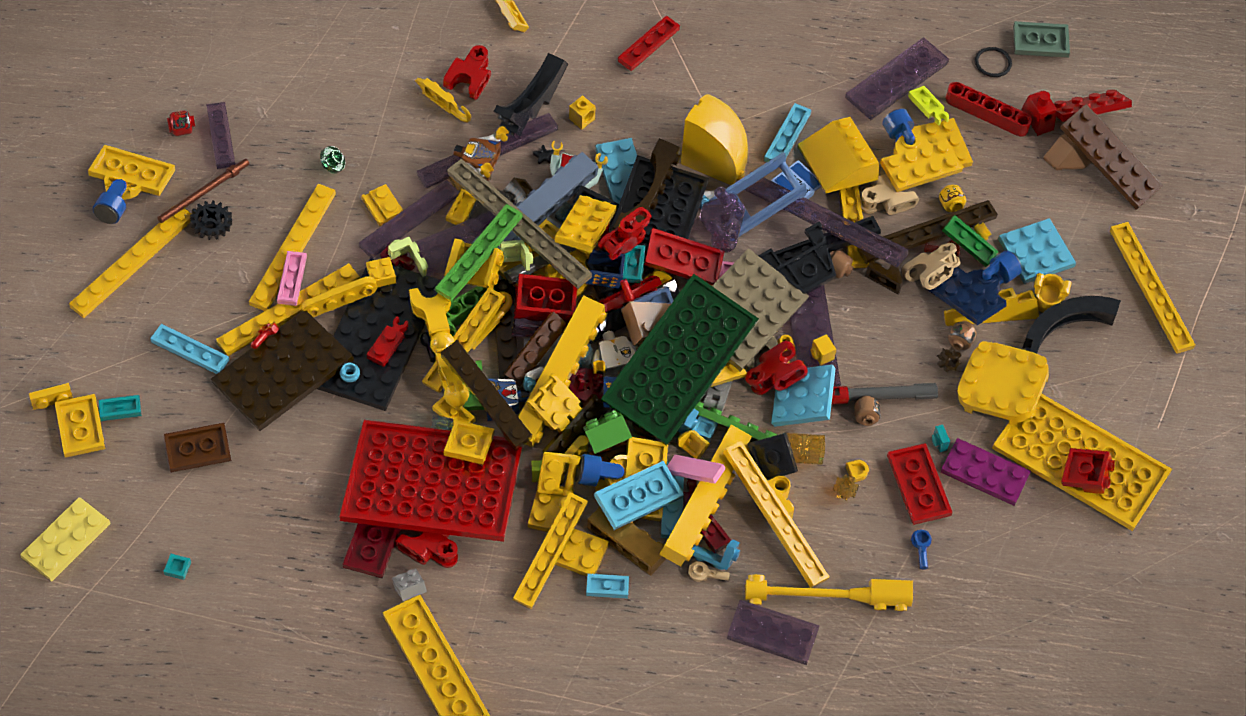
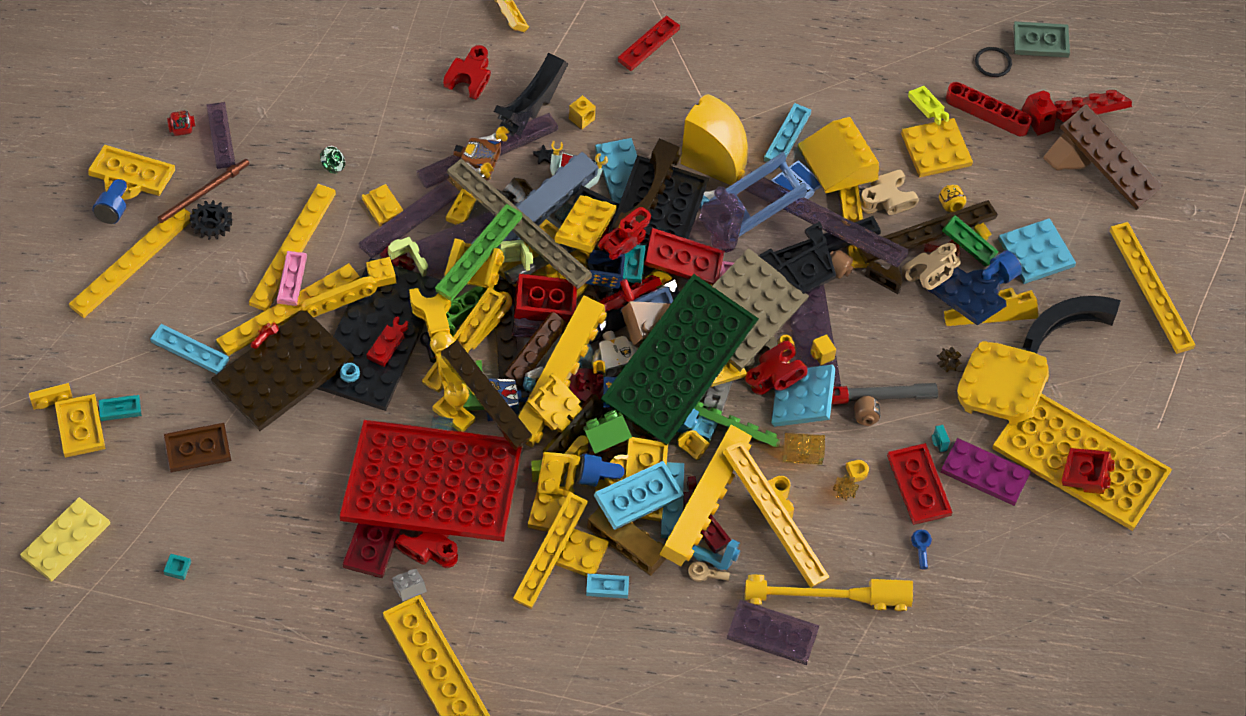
(443, 99): yellow plate -> none
(469, 442): yellow plate -> none
(695, 469): bright pink tile -> none
(773, 456): black plate -> none
(897, 78): clear purple plate -> none
(915, 158): yellow plate -> none
(962, 335): medium nougat head -> none
(1050, 290): yellow piece -> none

